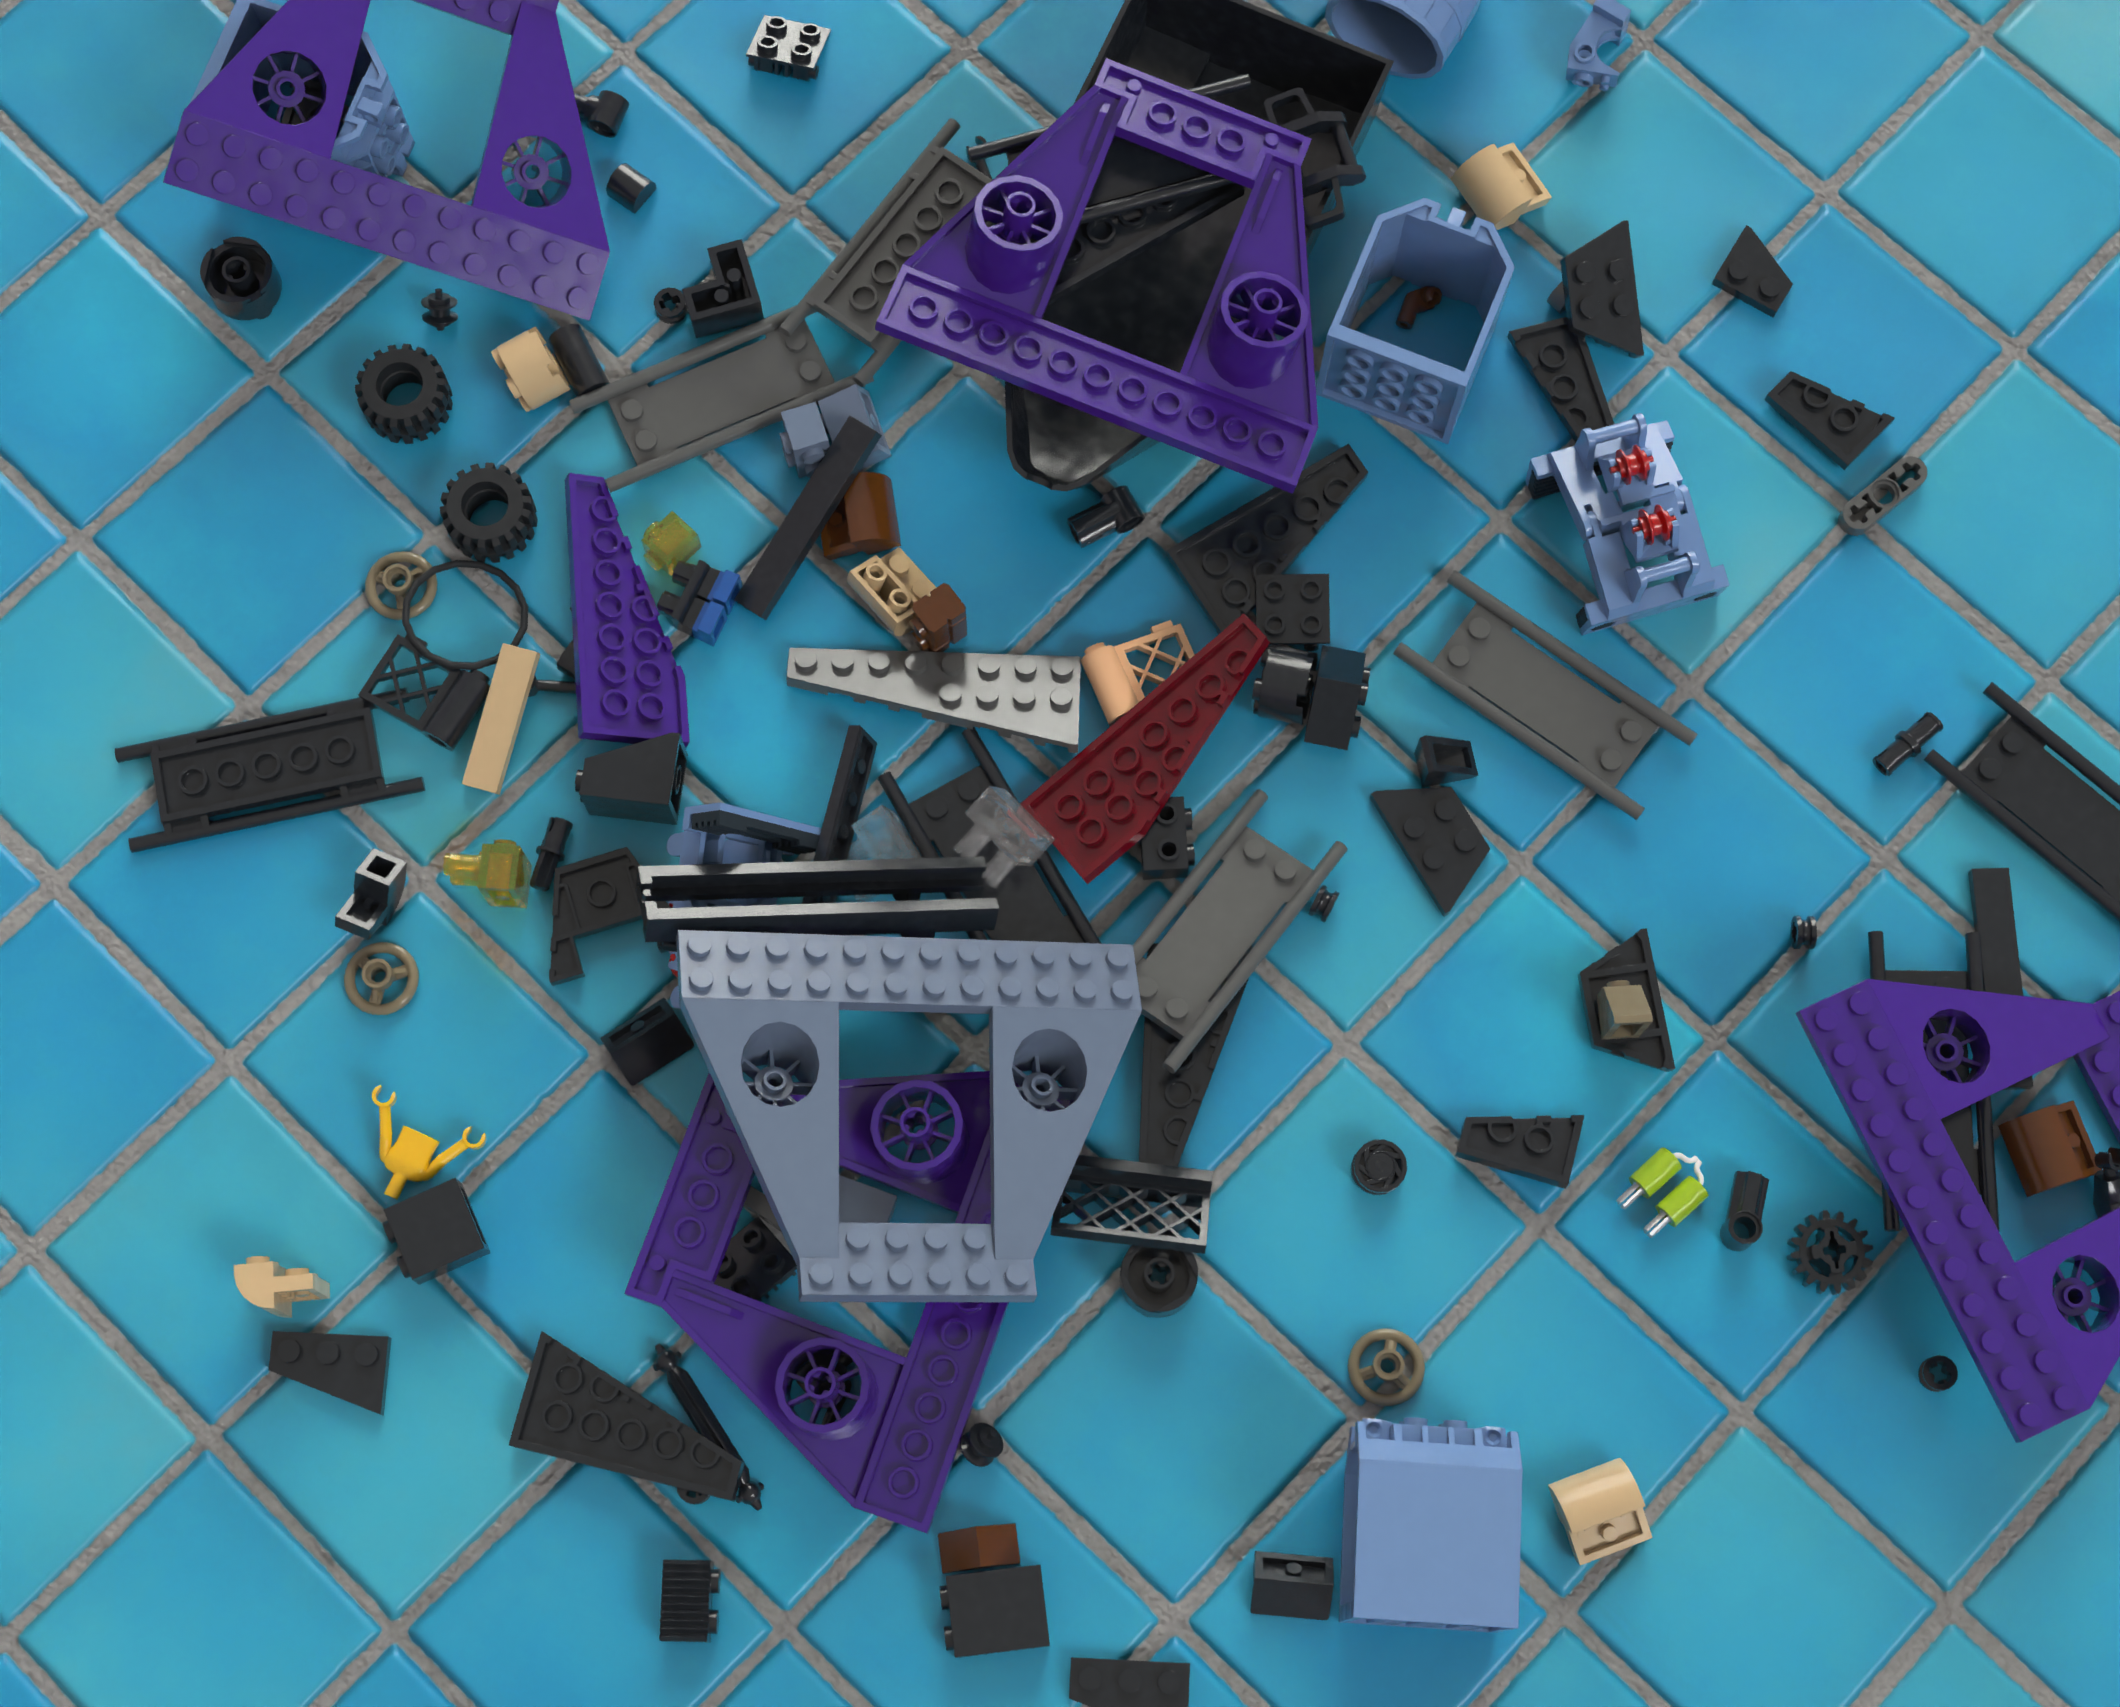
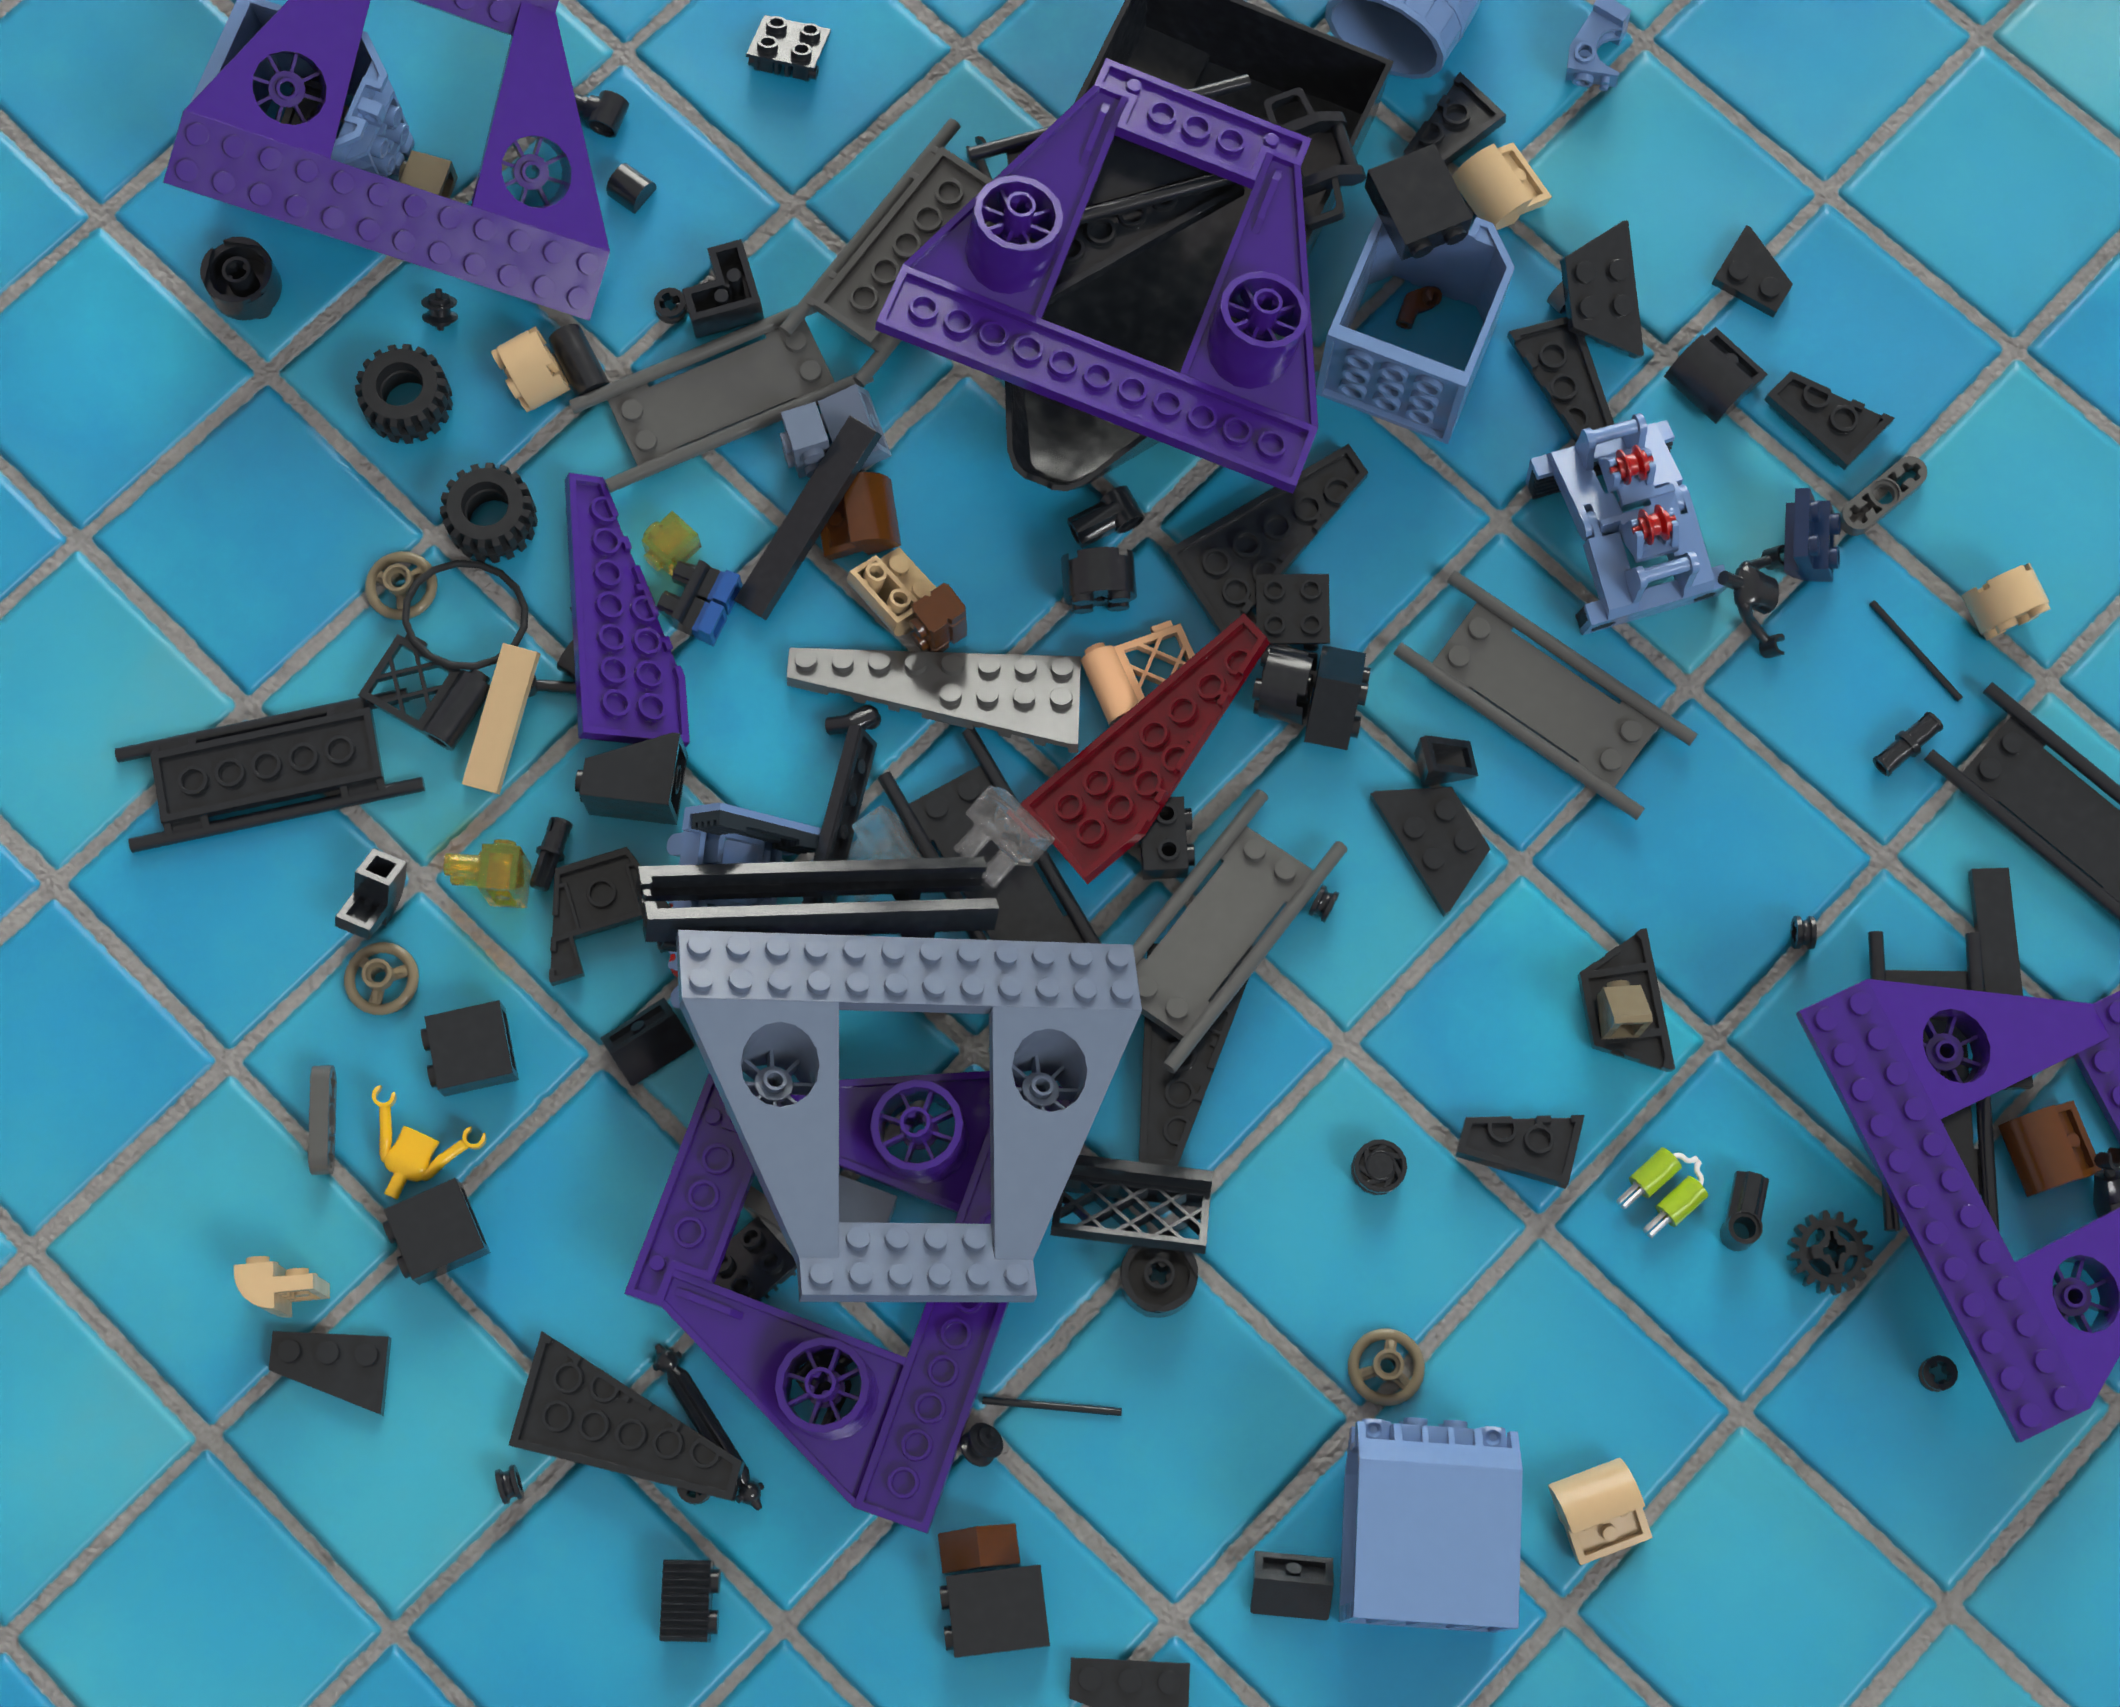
(322, 1120): none -> dark grey beam
(429, 173): none -> dark tan slope
(469, 1048): none -> black brick
(509, 1484): none -> black bush
(865, 716): none -> black arm
(1052, 1406): none -> black axle
(1099, 579): none -> black brick
(1418, 202): none -> black brick
(1459, 121): none -> black wing
(1715, 374): none -> black brick
(1759, 593): none -> black piece
(1810, 538): none -> dark blue brick
(1917, 652): none -> black axle
(2007, 601): none -> tan brick

